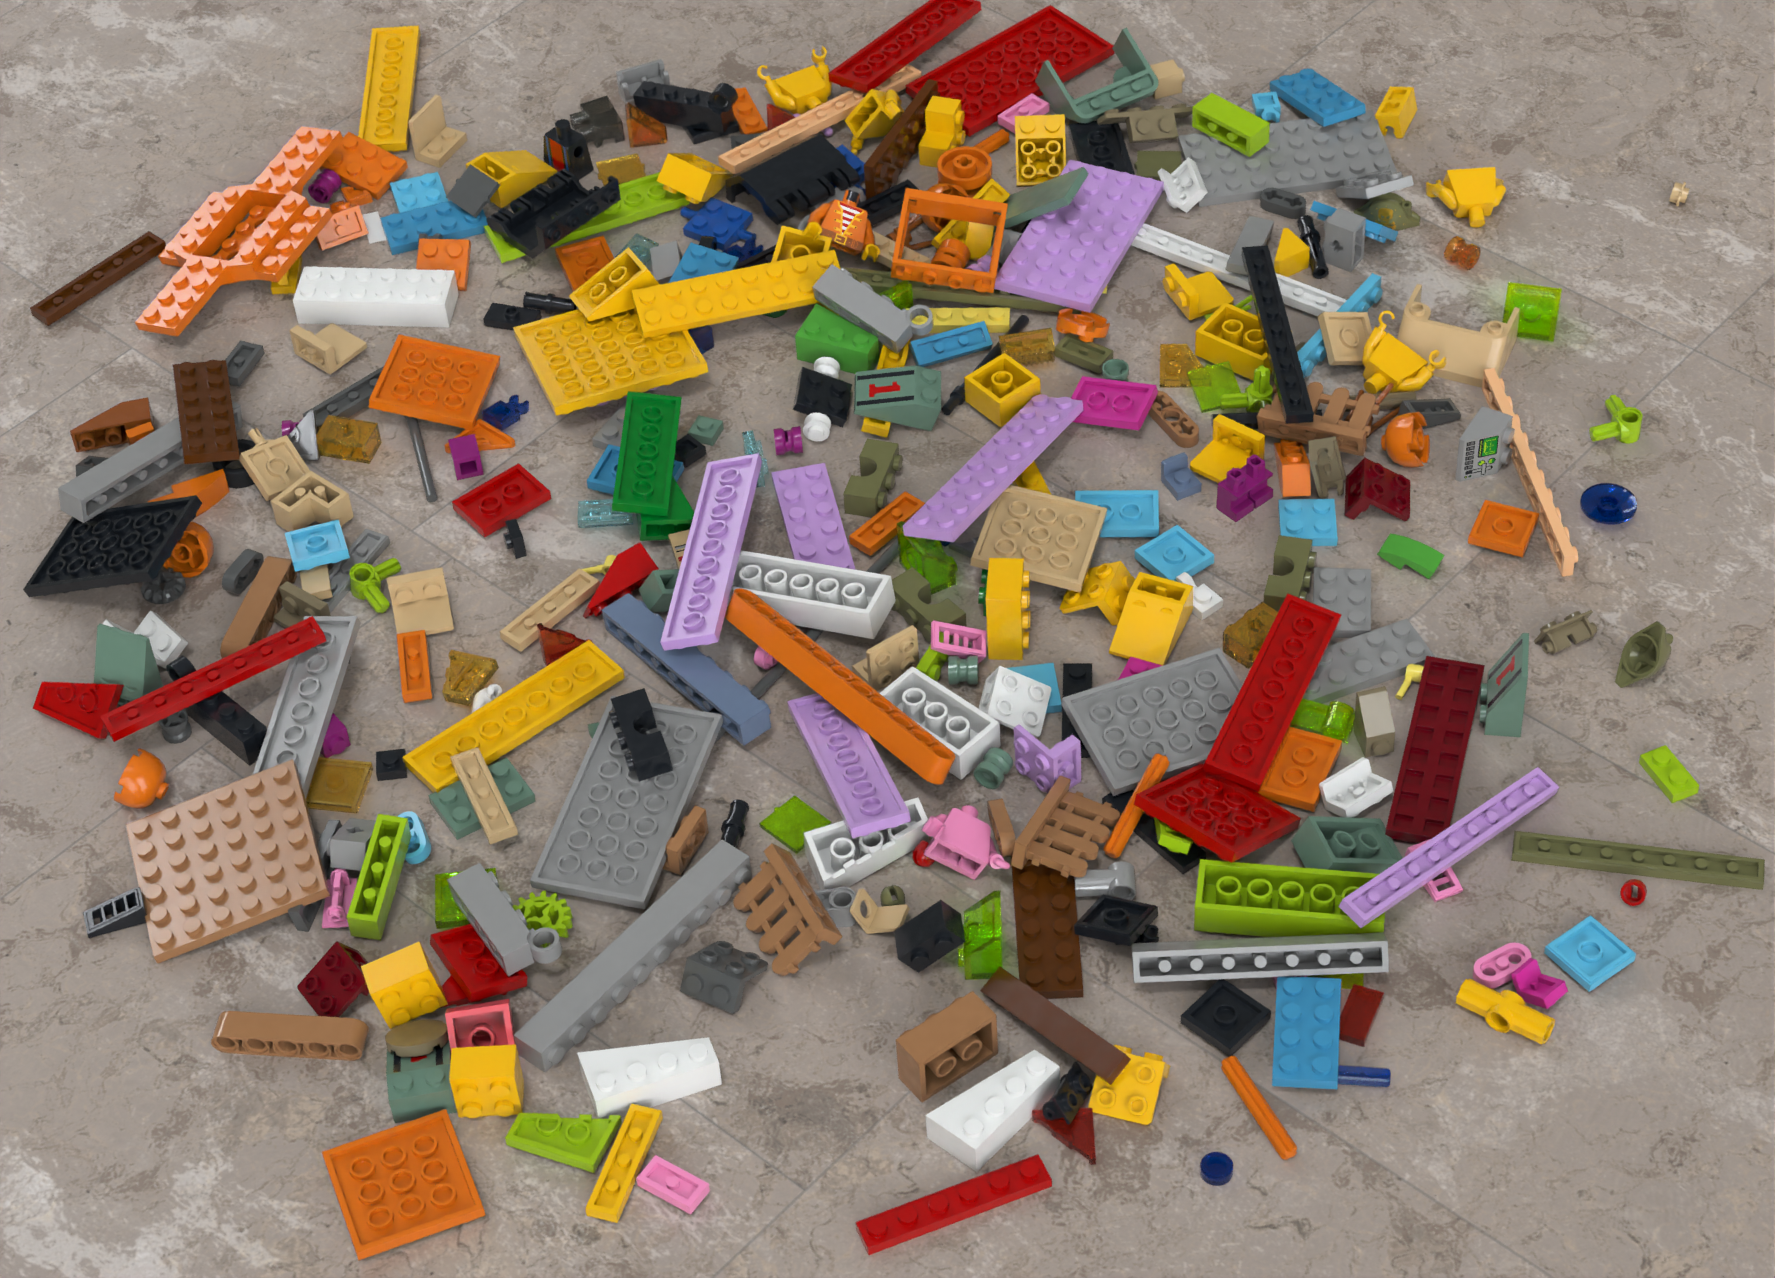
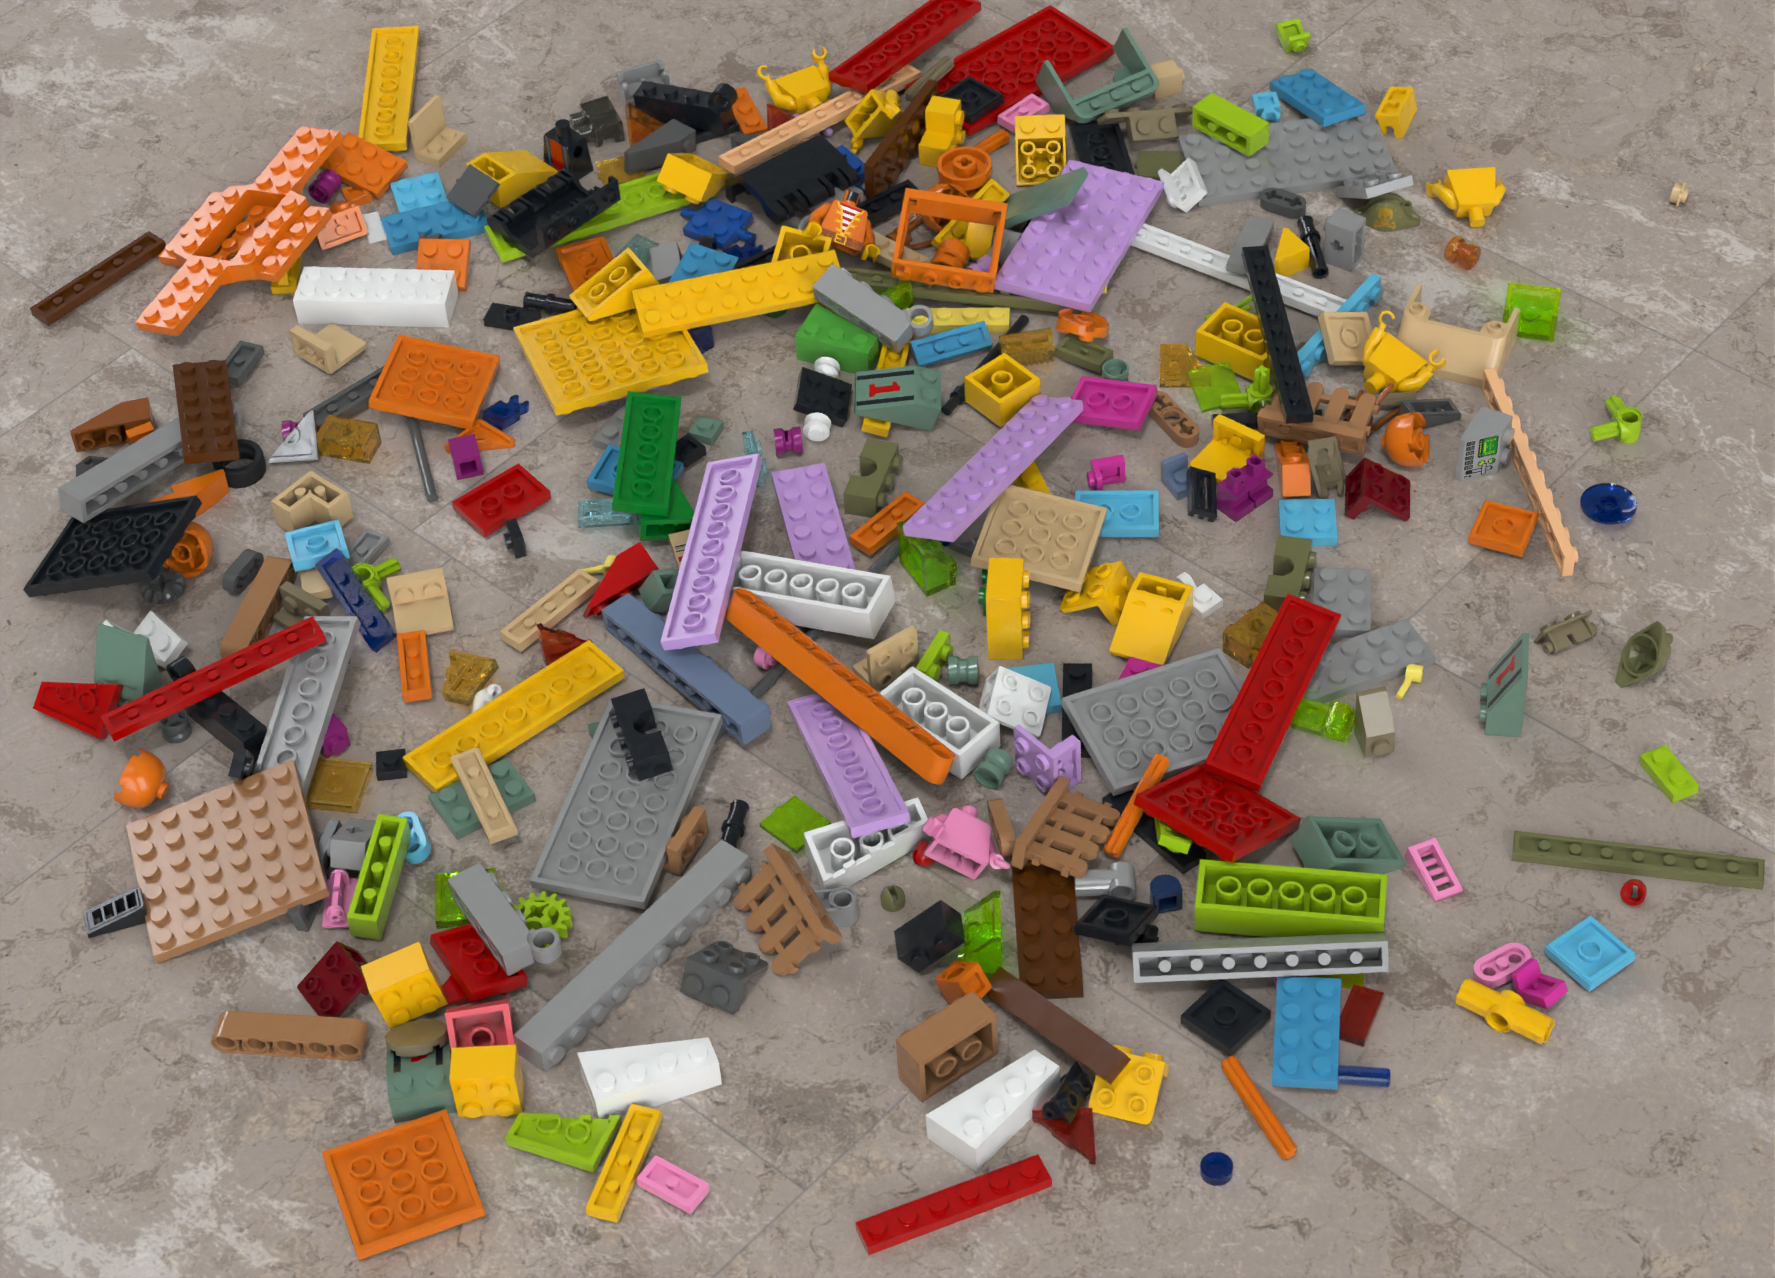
(242, 764): none -> black plate
(272, 464): tan plate -> none
(356, 599): none -> clear blue plate
(653, 149): none -> dark grey slope
(878, 918): tan bracket -> none
(913, 600): olive arch -> none
(938, 71): none -> dark tan axle
(961, 979): none -> orange brick
(973, 635): bright pink slope -> none
(975, 98): none -> black tile
(1106, 472): none -> dark pink bracket
(1166, 893): none -> dark blue brick
(1174, 554): medium azure plate -> none
(1196, 294): yellow bracket -> none
(1196, 494): none -> black tile
(1292, 35): none -> lime bracket
(1300, 767): orange plate -> none
(1354, 789): white bracket -> none
(1372, 229): dark azure plate -> none
(1404, 550): bright green slope -> none
(1435, 750): dark red plate -> none
(1448, 847): lavender plate -> none

